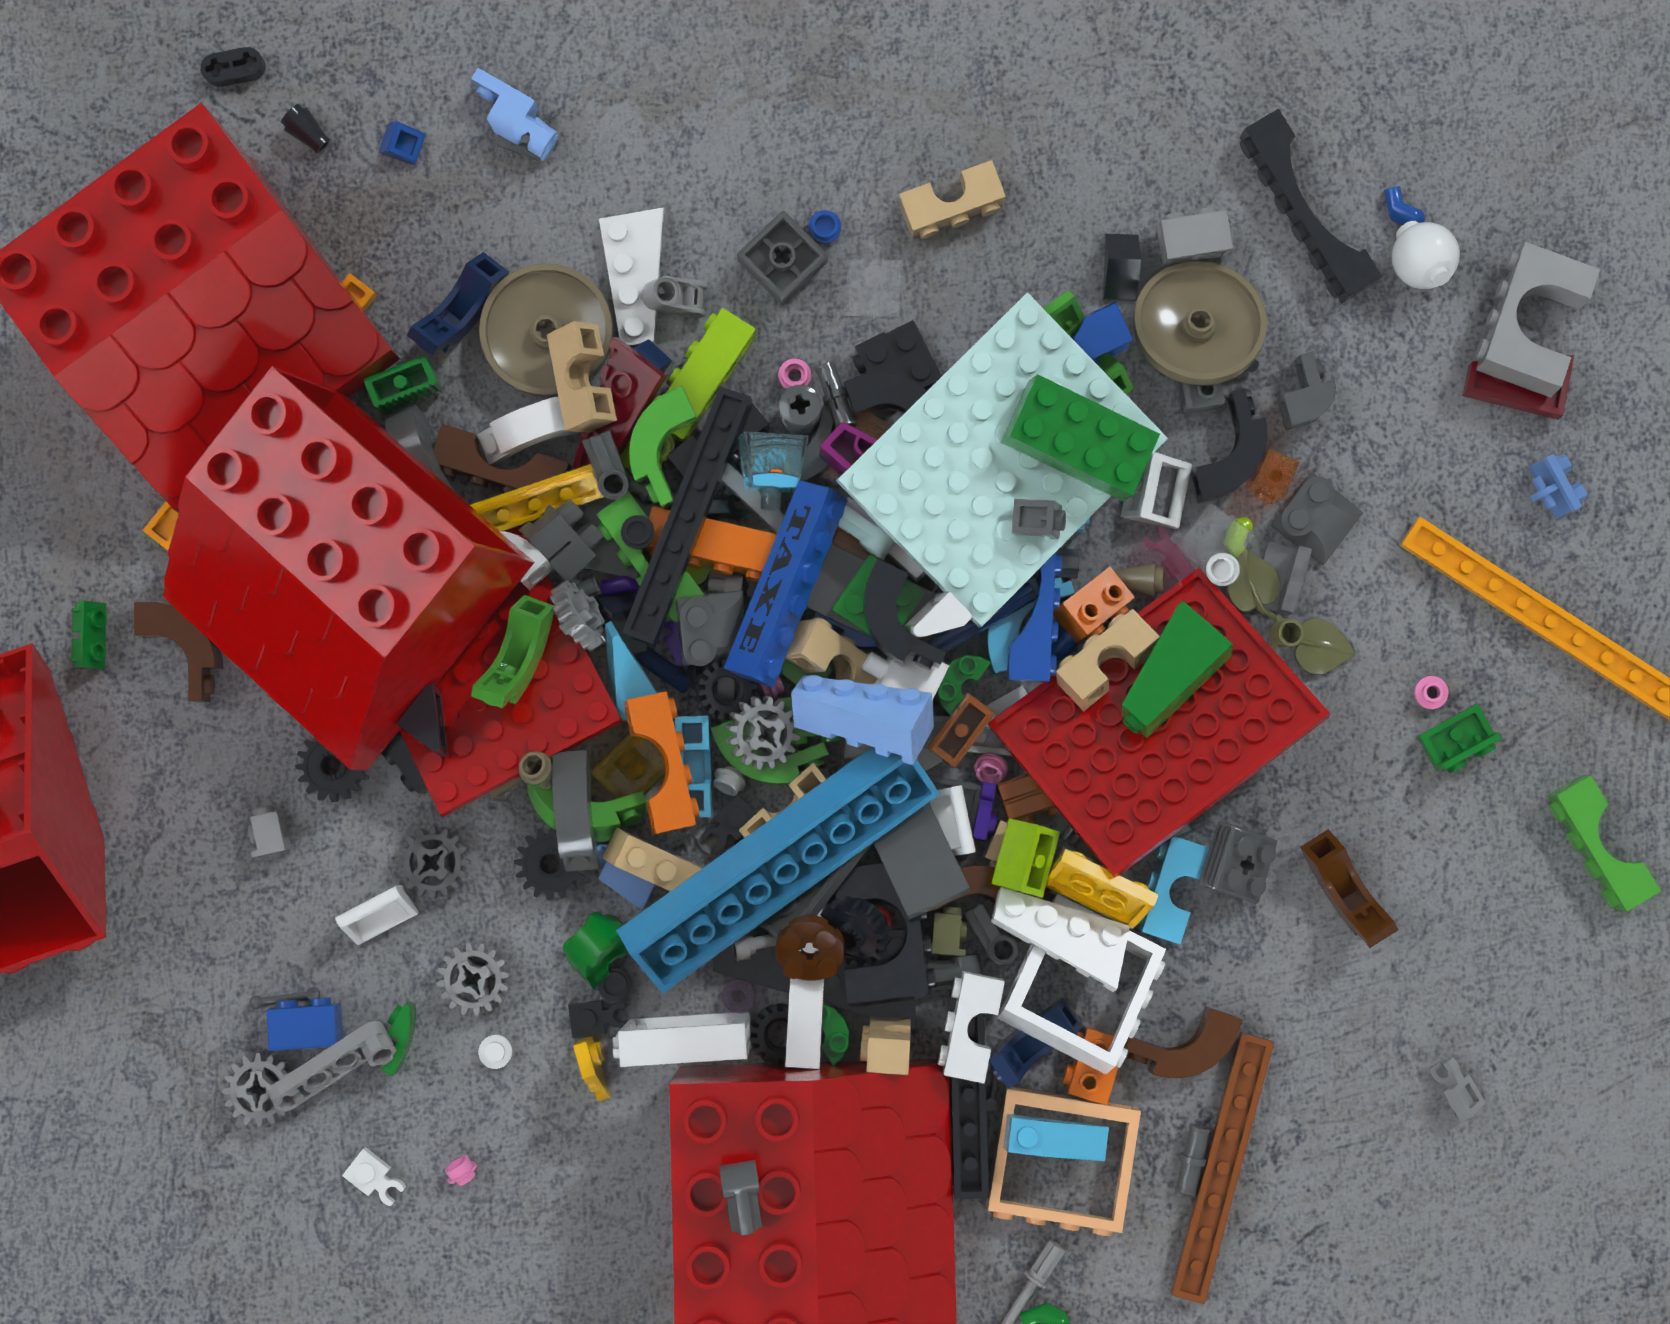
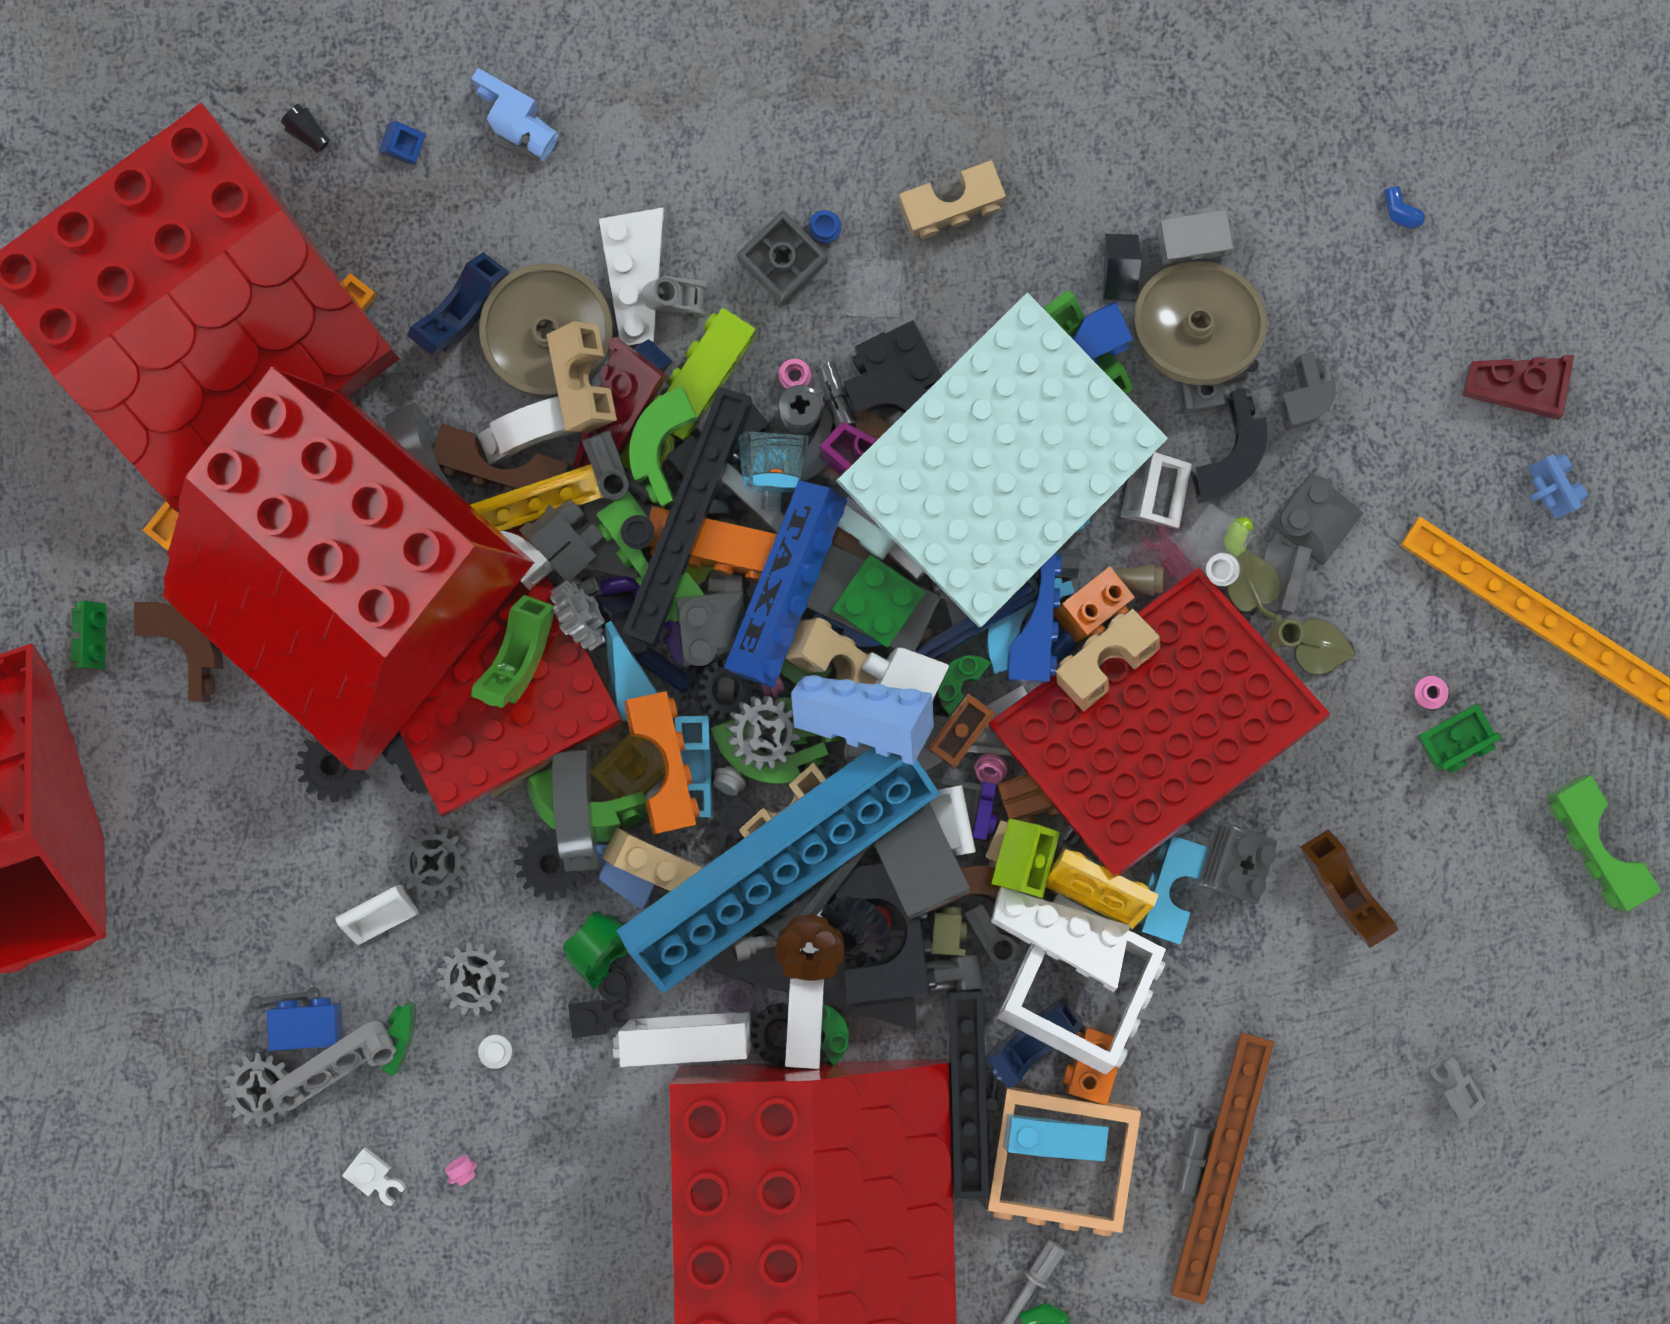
(231, 59): black beam -> none
(269, 832): light grey brick -> none
(403, 384): green brick -> none
(426, 720): black slope -> none
(536, 769): dark tan cone -> none
(590, 1059): yellow wing -> none
(741, 1189): dark grey piece -> none
(883, 623): black arch -> none
(886, 1045): tan arch -> none
(938, 615): white tile -> none
(974, 996): white arch -> none
(1038, 518): dark grey bracket -> none
(1080, 438): green brick -> none
(1176, 668): green slope -> none
(1201, 1052): reddish brown arch -> none
(1273, 477): clear orange brick -> none
(1344, 268): black arch -> none
(1425, 254): white brick -> none
(1506, 349): light grey arch -> none

